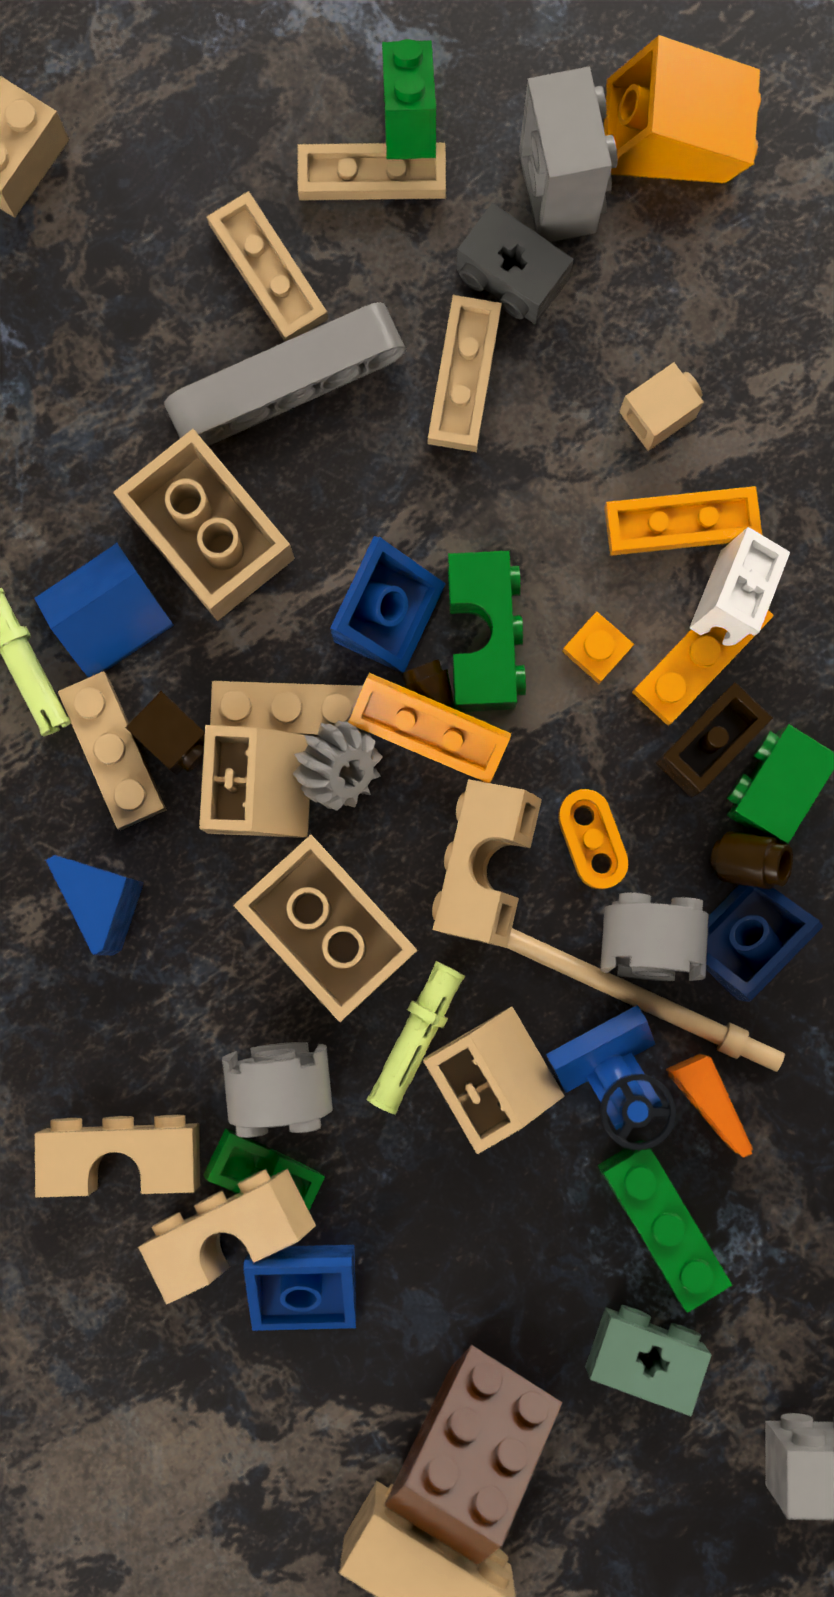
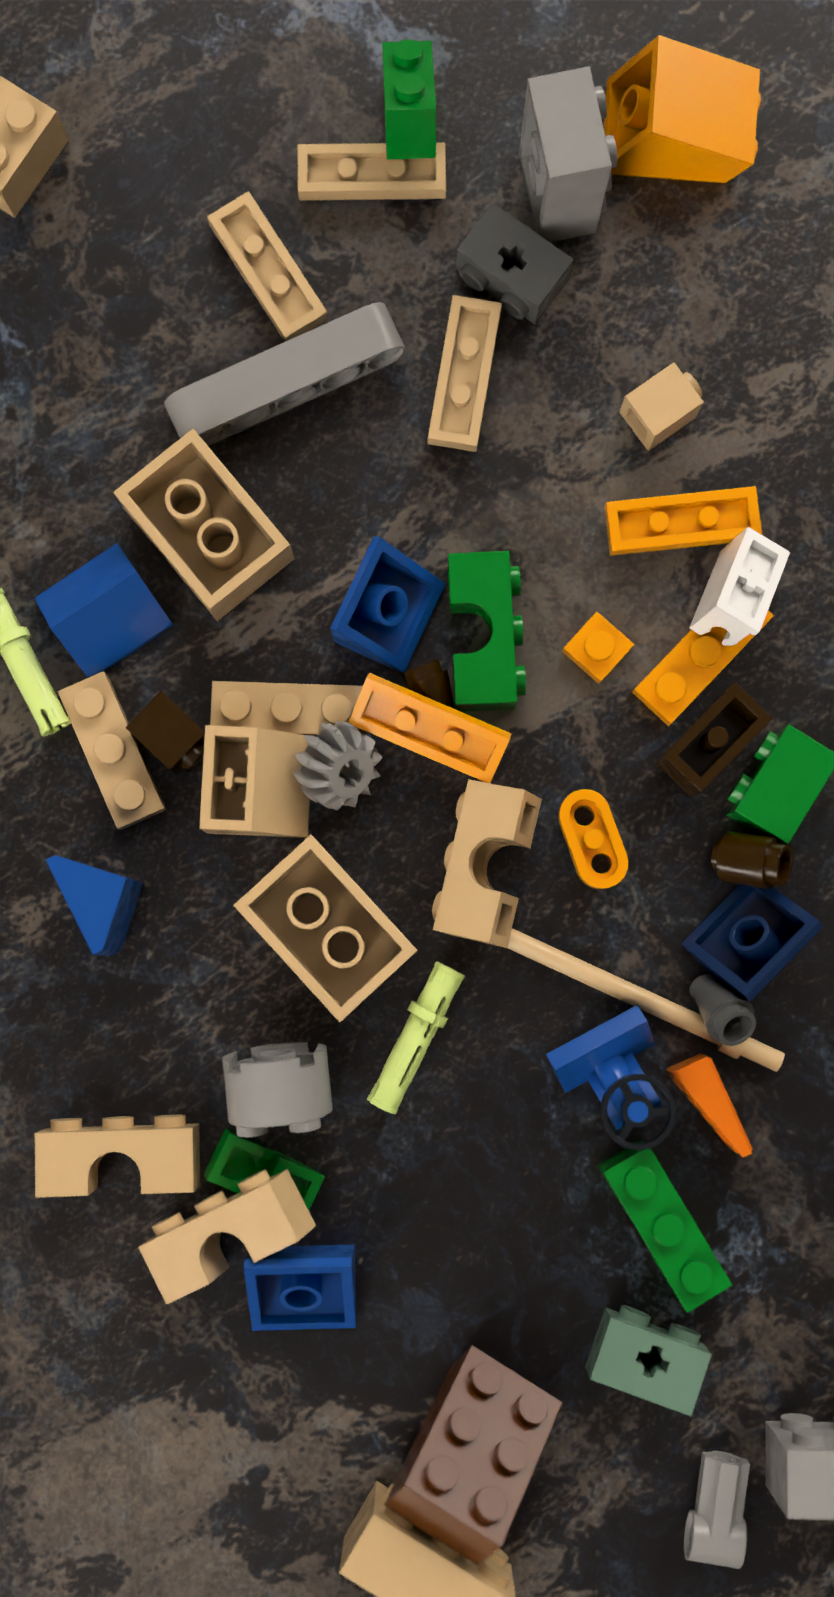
(494, 1079): tan slope -> none
(654, 938): light grey brick -> none
(716, 1526): none -> light grey piece
(724, 1012): none -> dark grey cone

